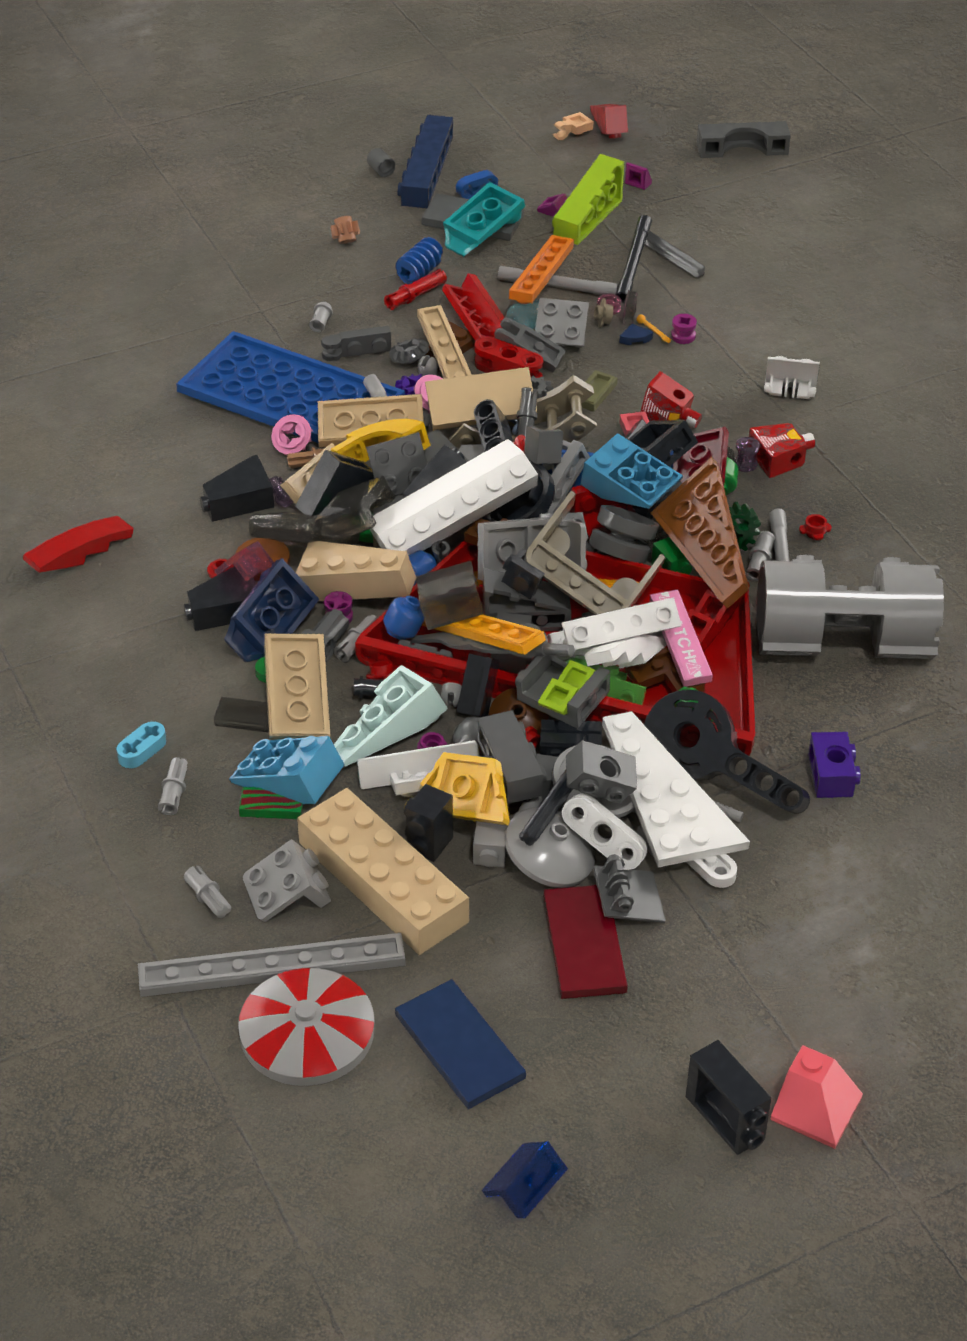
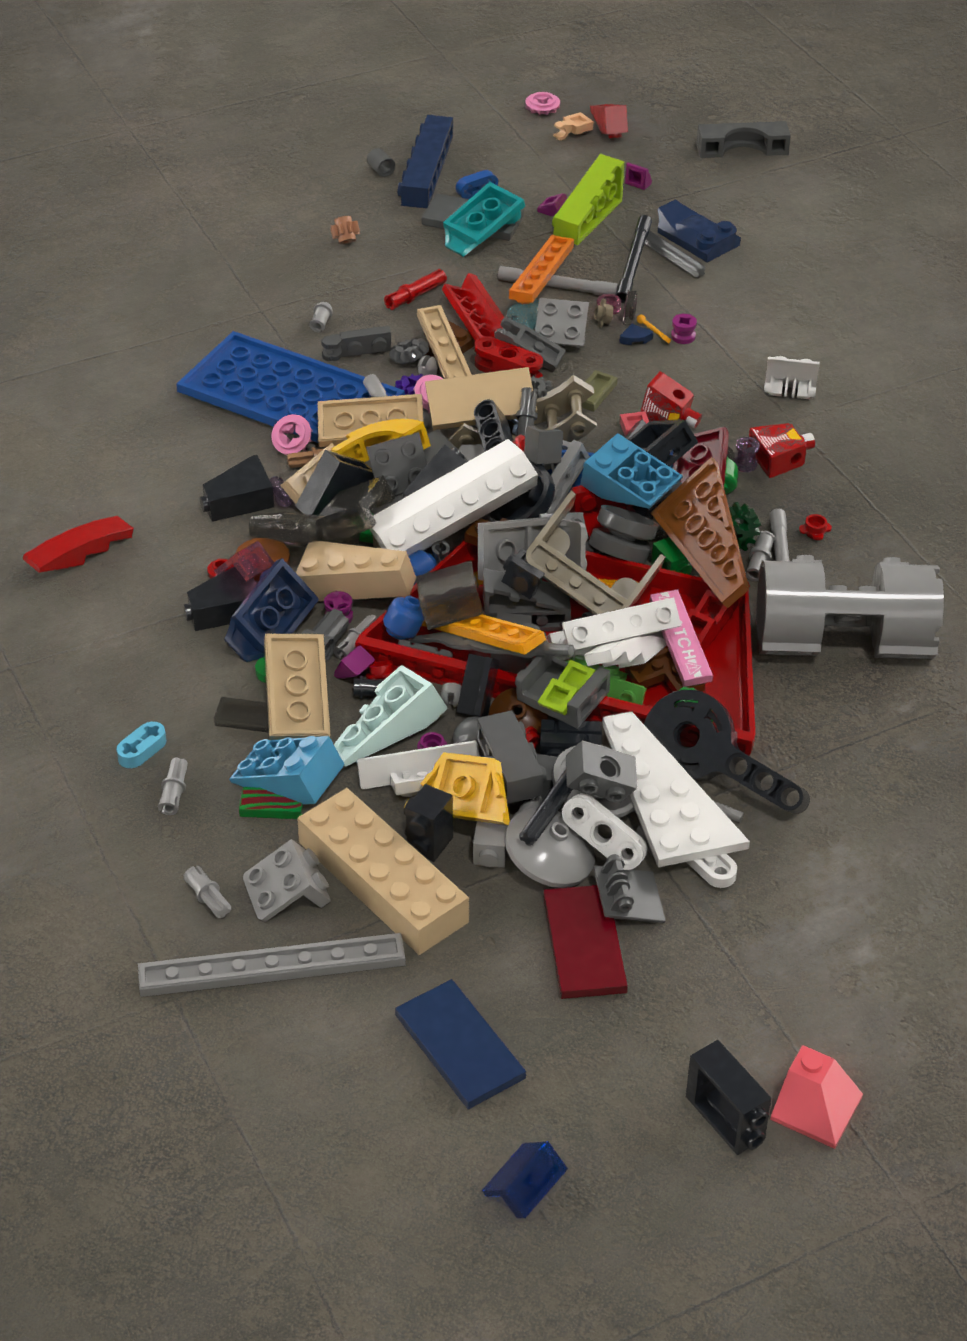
(306, 1026): dish -> none
(354, 663): none -> magenta slope
(419, 260): blue piece -> none
(542, 103): none -> bright pink gear
(696, 232): none -> dark blue slope
(833, 764): dark purple brick -> none

